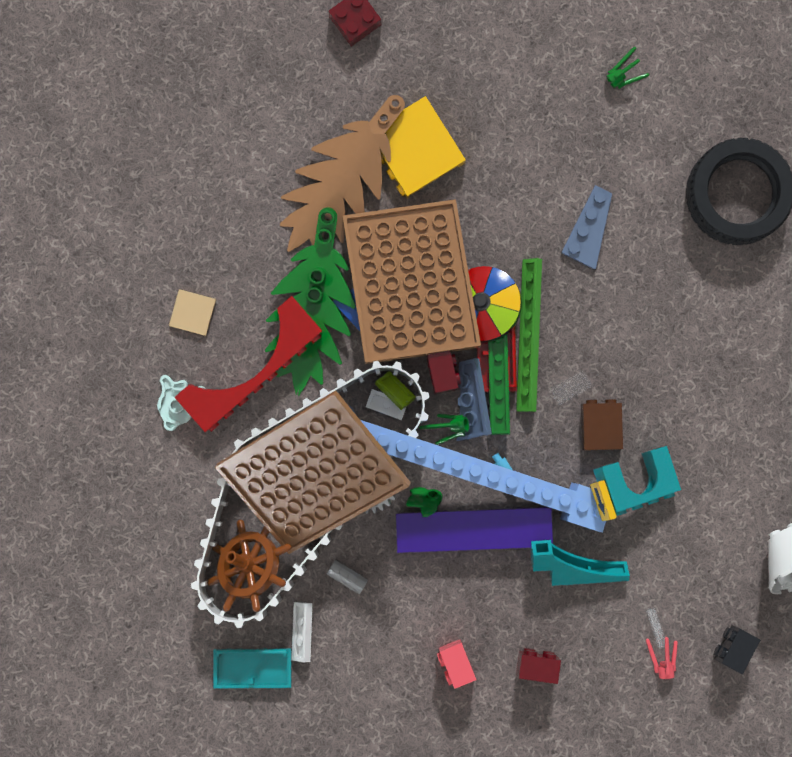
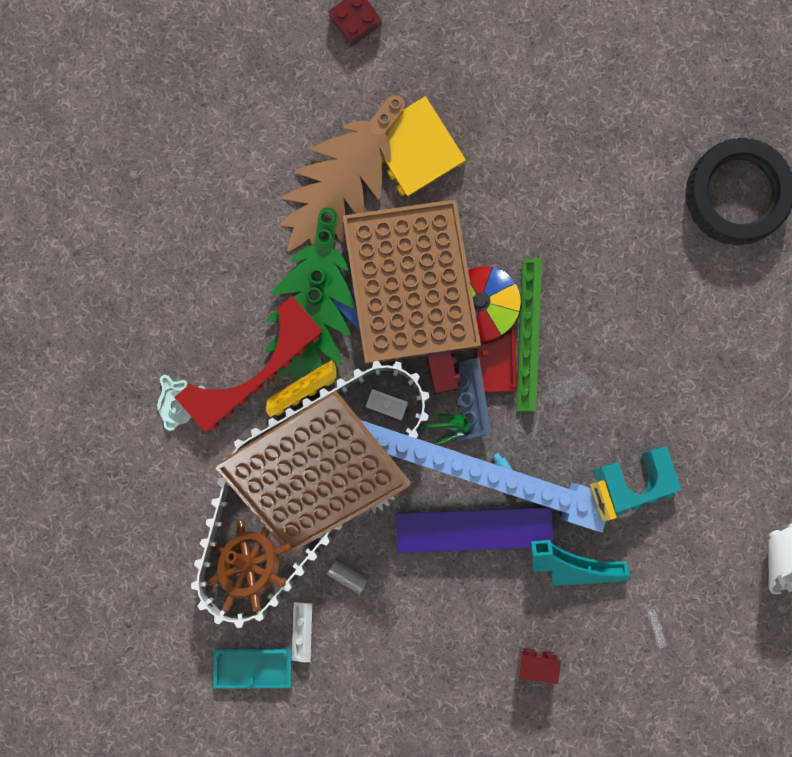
(192, 312): tan tile -> none
(305, 386): none -> yellow plate
(395, 390): lime tile -> none
(423, 498): green plate -> none
(457, 664): coral brick -> none
(499, 386): green tile -> none
(588, 231): sand blue wing -> none
(602, 425): reddish brown brick -> none
(617, 76): green plant -> none
(667, 667): coral plant -> none
(736, 649): black brick -> none

